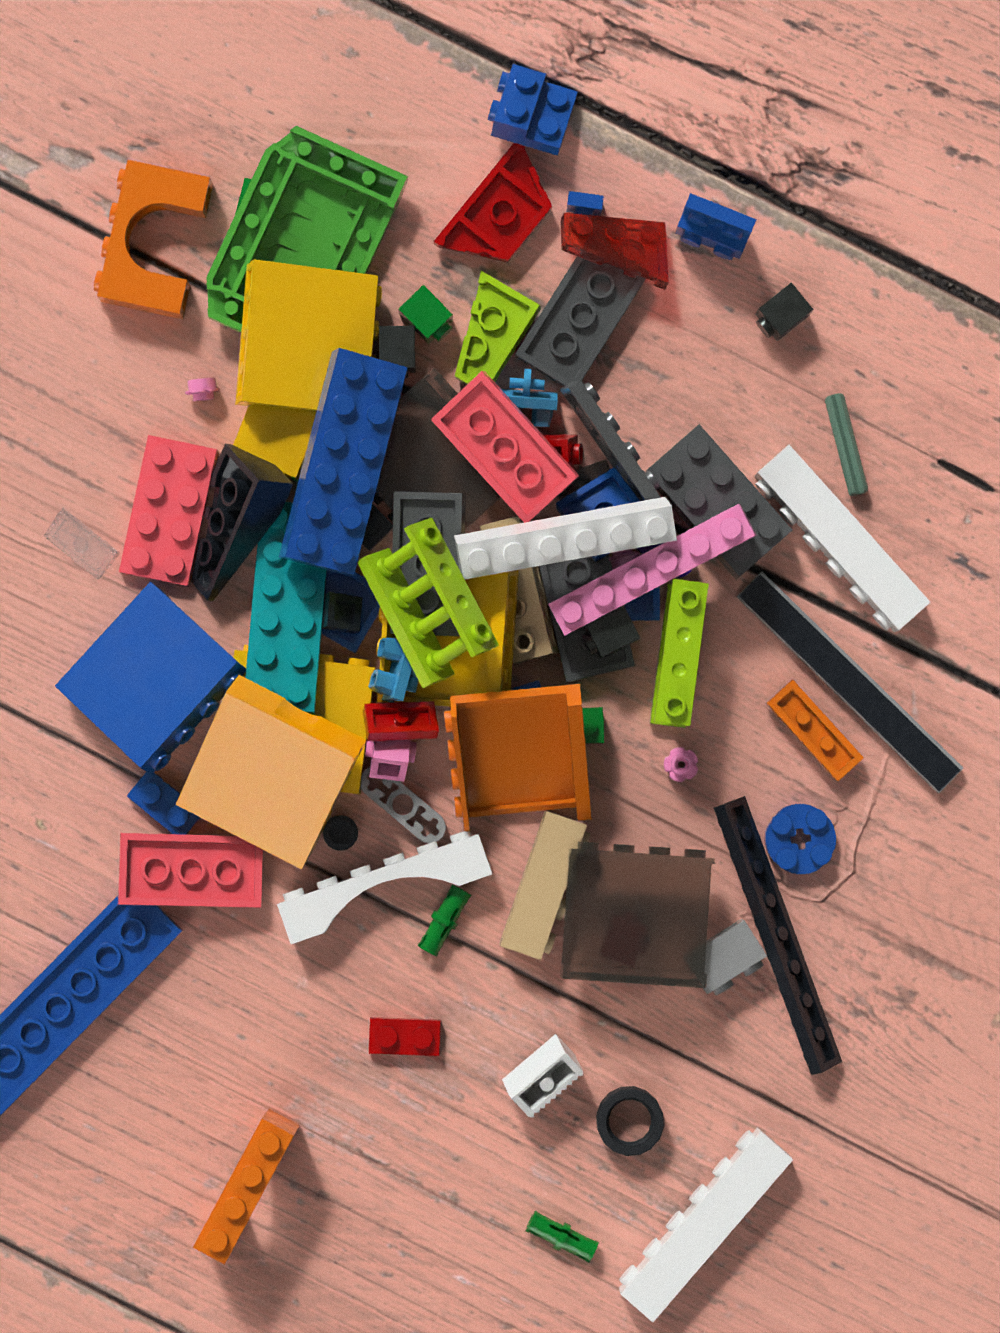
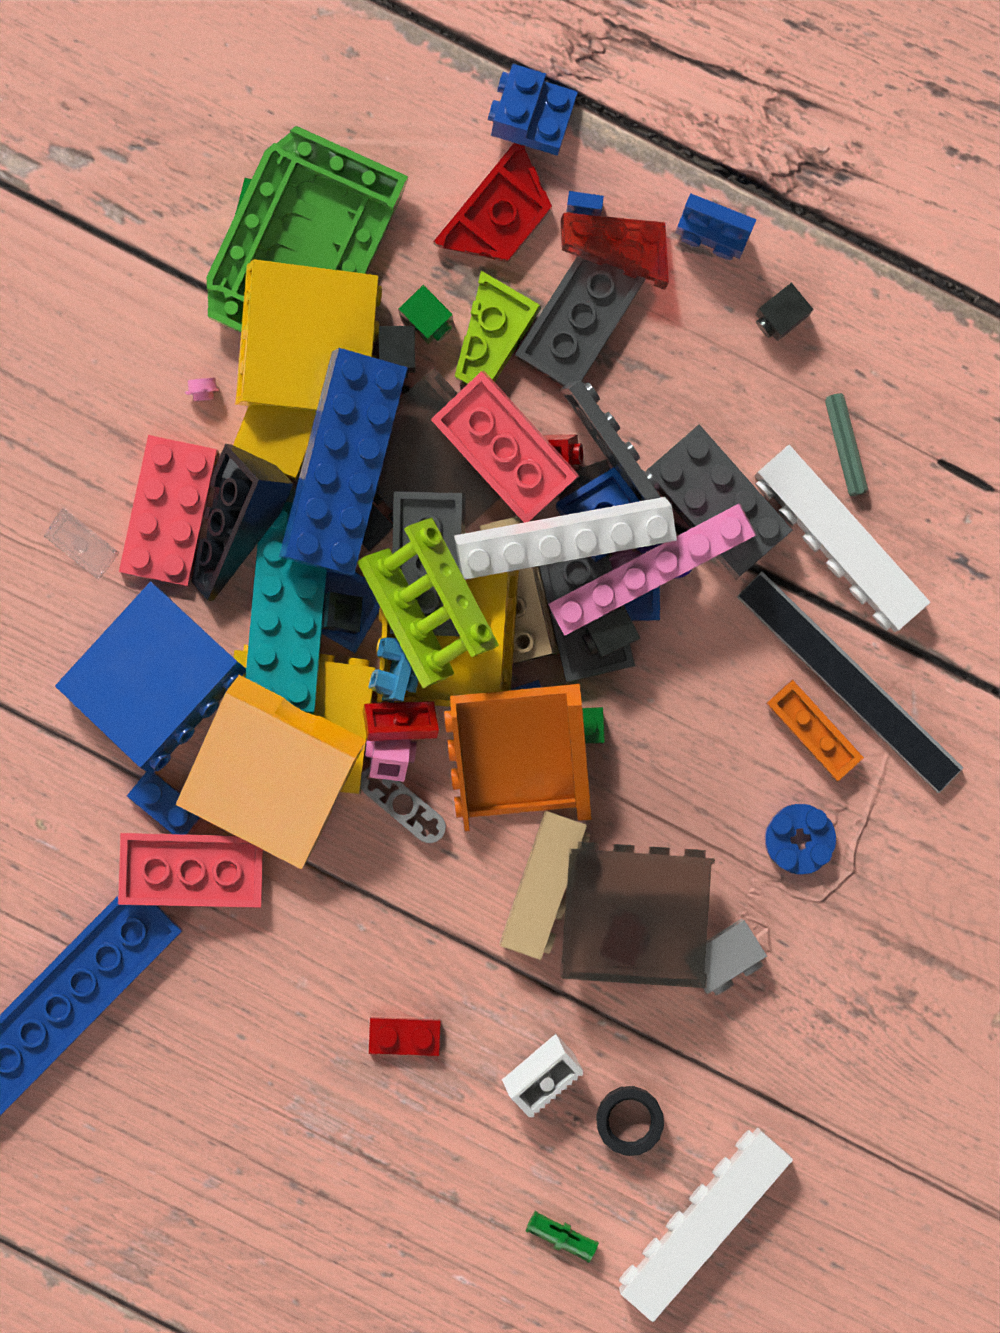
(144, 191): orange arch -> none
(246, 1186): orange arch -> none
(314, 912): white arch -> none
(340, 833): black plate -> none
(444, 920): green pin -> none
(540, 402): dark azure hips -> none
(671, 764): bright pink plate -> none
(679, 653): lime fence -> none
(778, 935): black plate -> none

